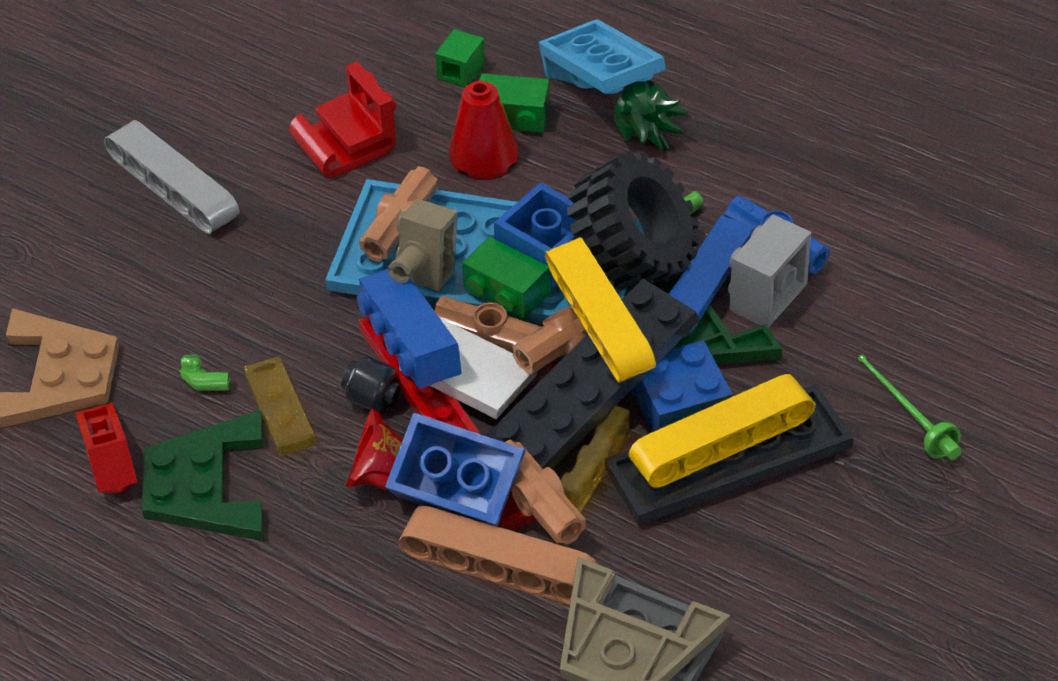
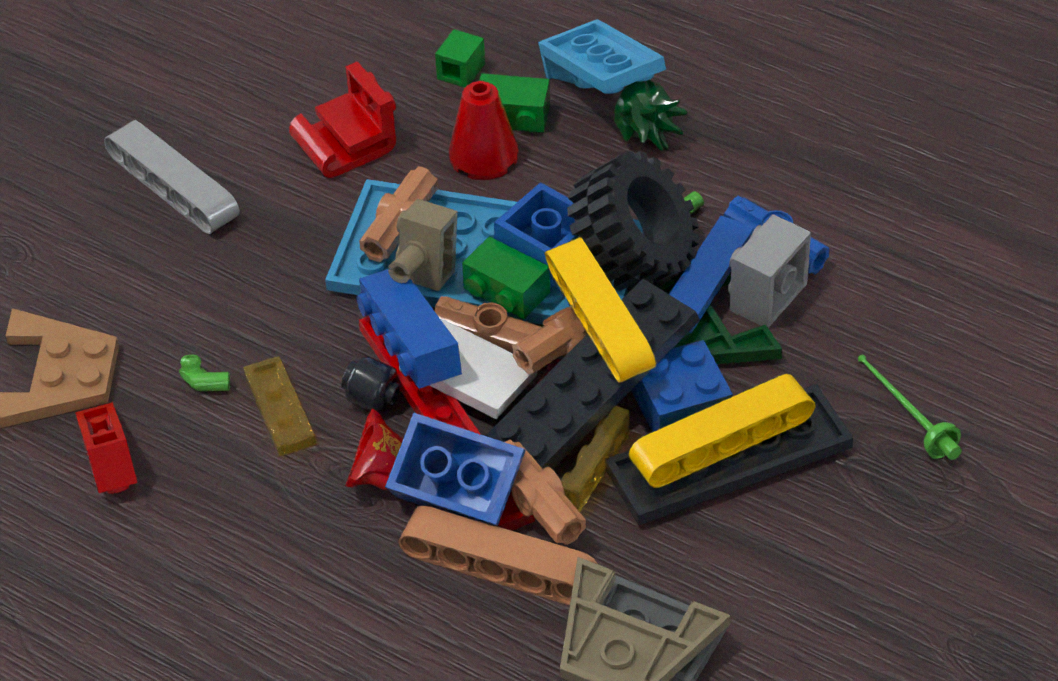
(187, 479): dark green wing -> none

